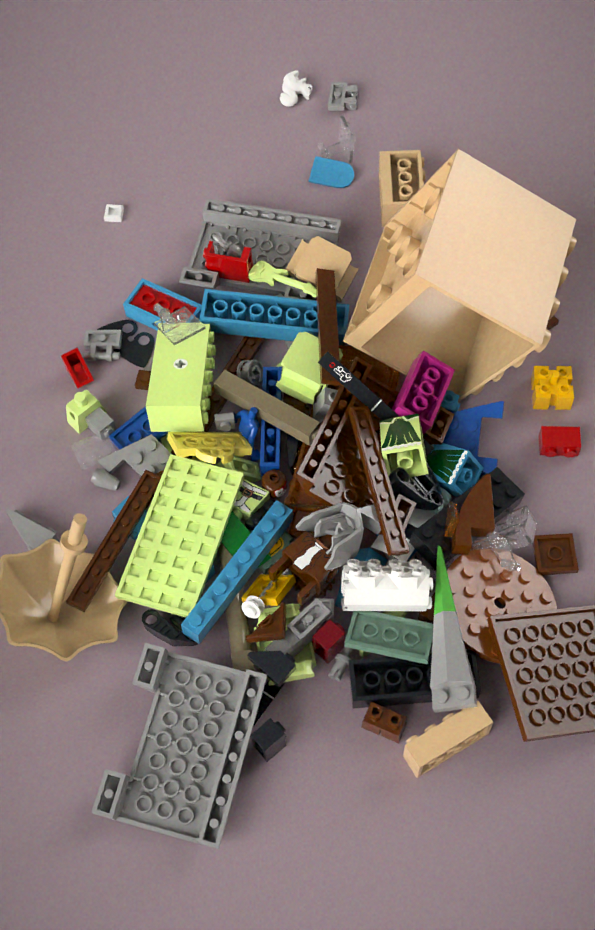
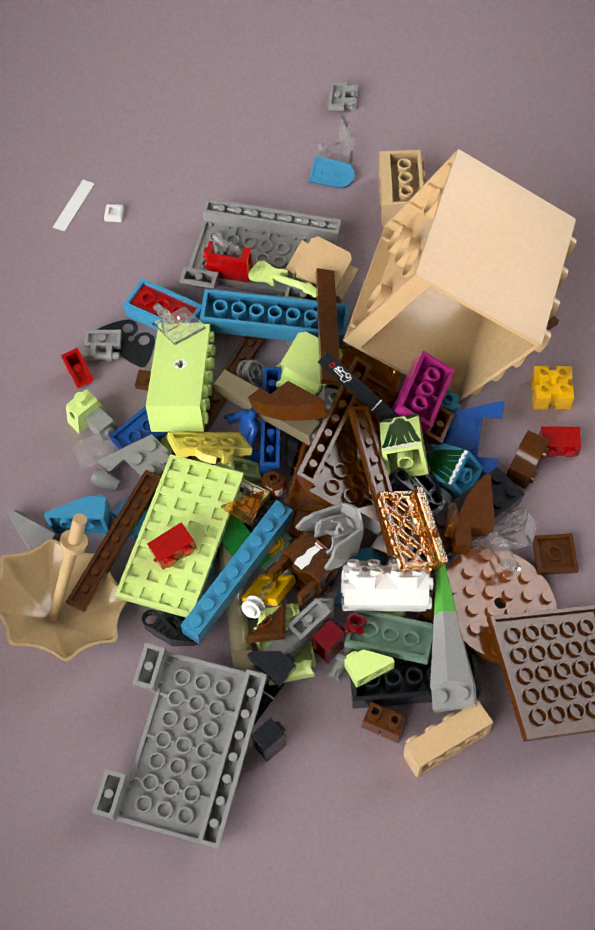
(73, 205): none -> white sticker
(93, 507): none -> dark azure slope
(172, 546): none -> red brick
(225, 421): light grey plate -> none
(245, 508): none -> clear orange tile
(288, 404): none -> reddish brown slope
(292, 87): white animal -> none
(355, 619): none -> dark red plate
(366, 666): none -> yellowish green slope
(424, 528): none -> clear orange fence
(527, 458): none -> reddish brown brick

